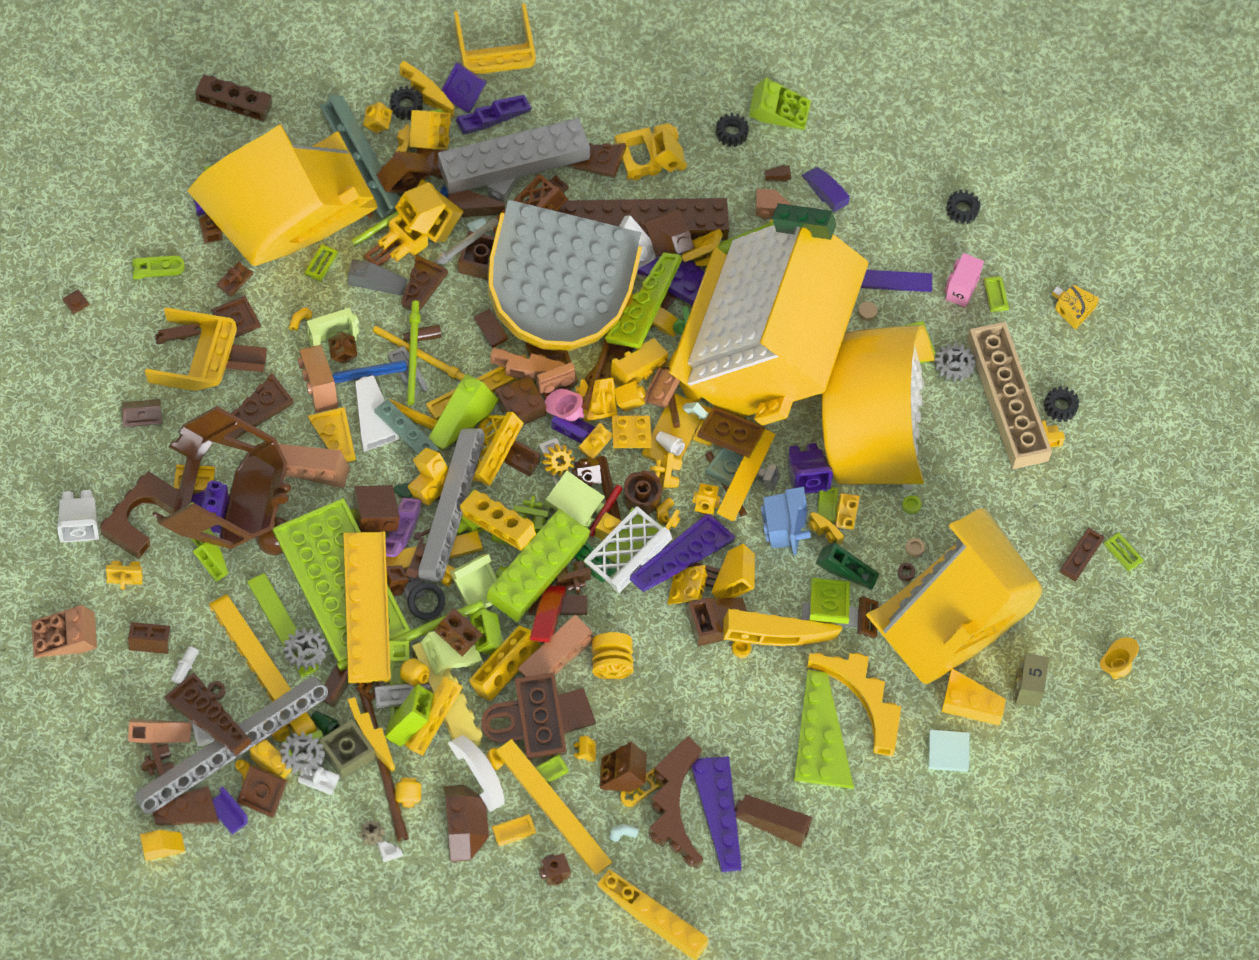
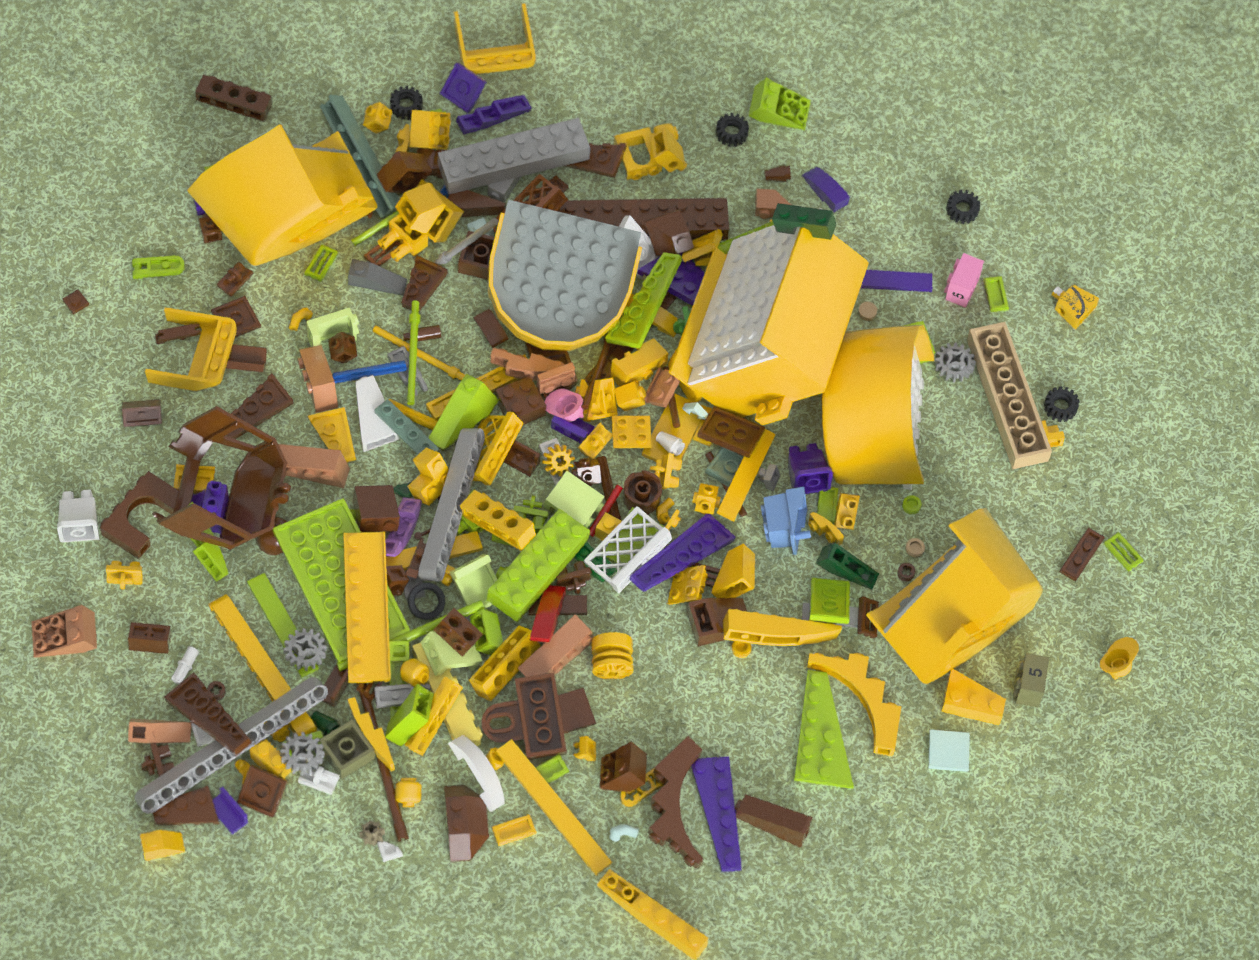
(430, 91): yellow slope -> none
(554, 869): reddish brown brick -> none

